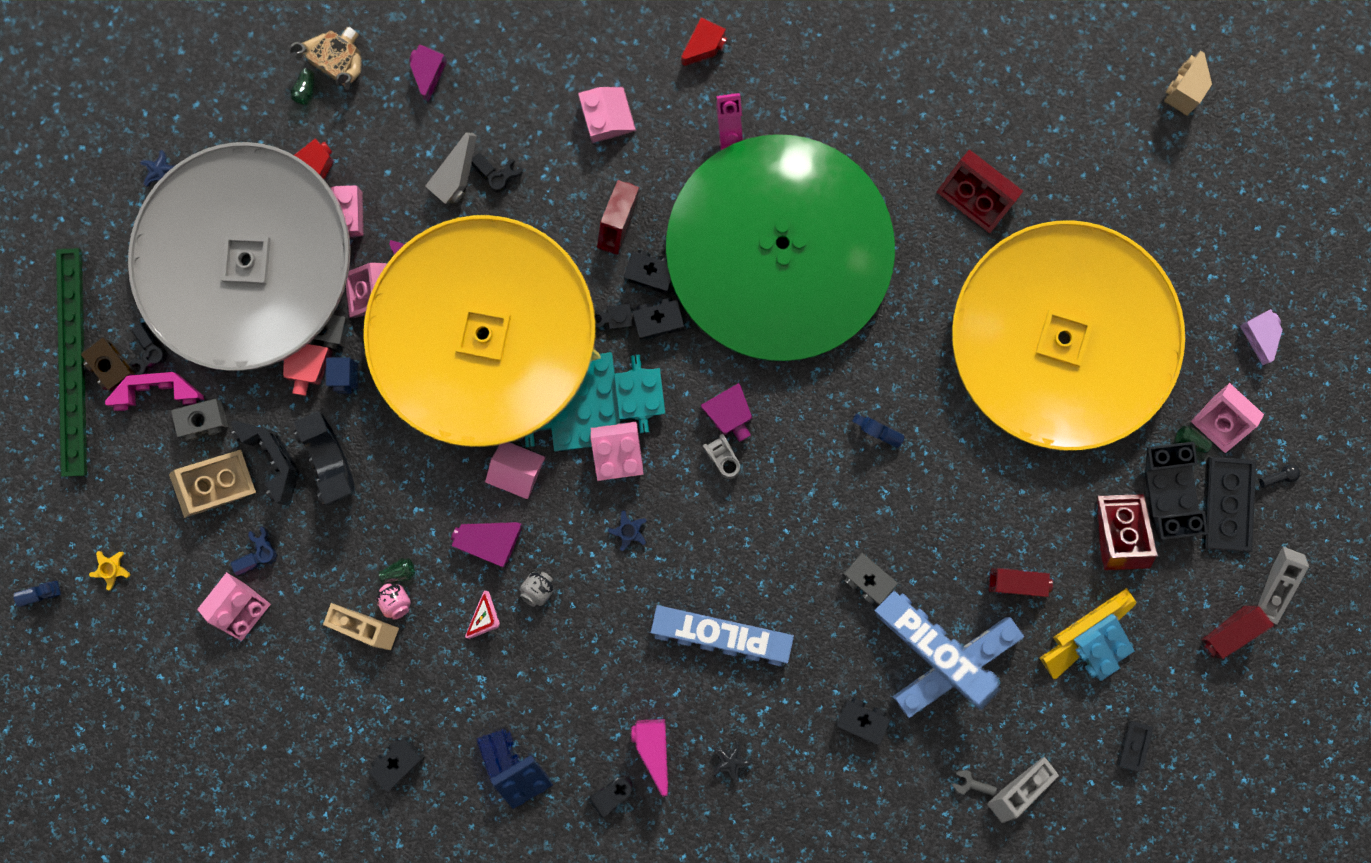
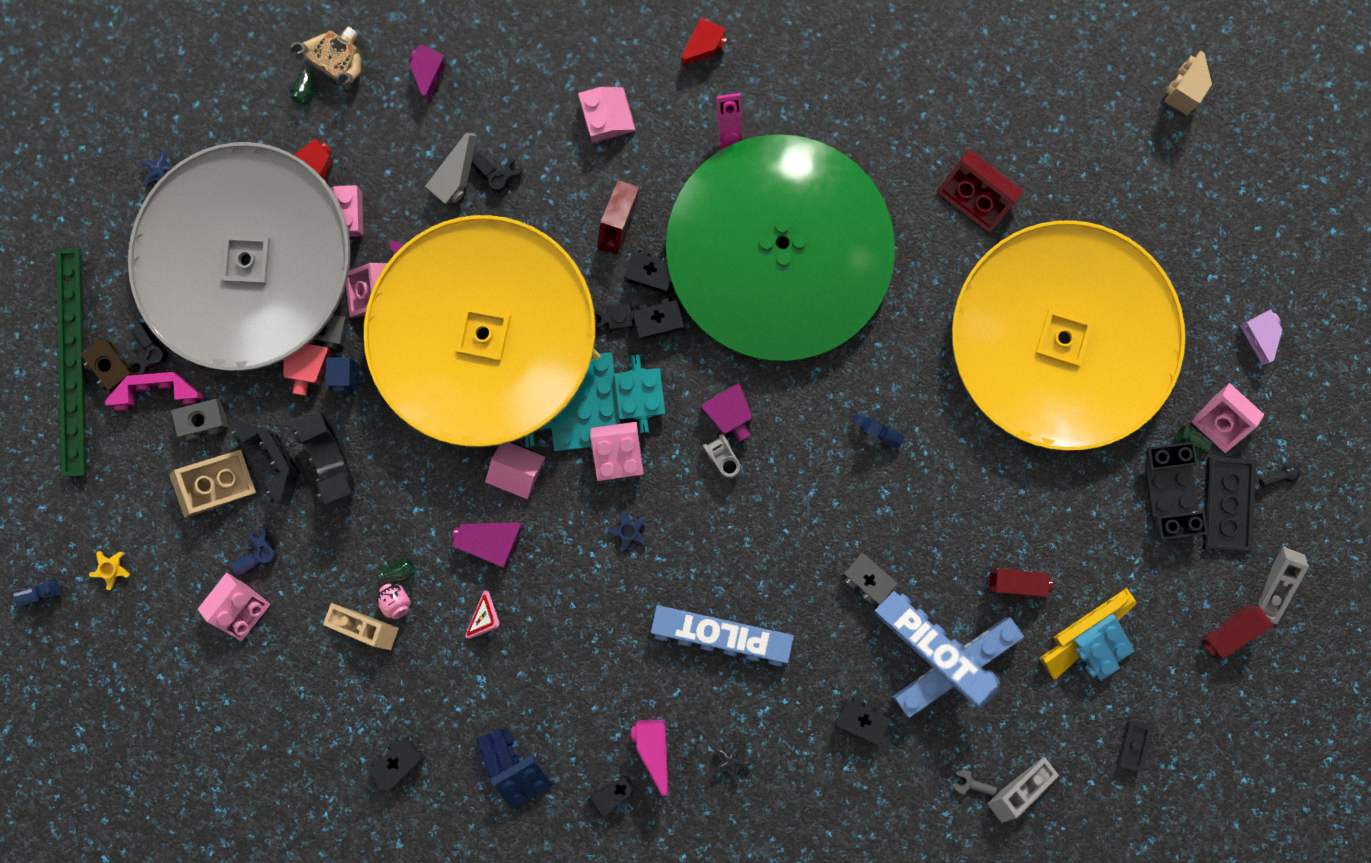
(537, 589): light grey head -> none
(1125, 532): dark red slope -> none

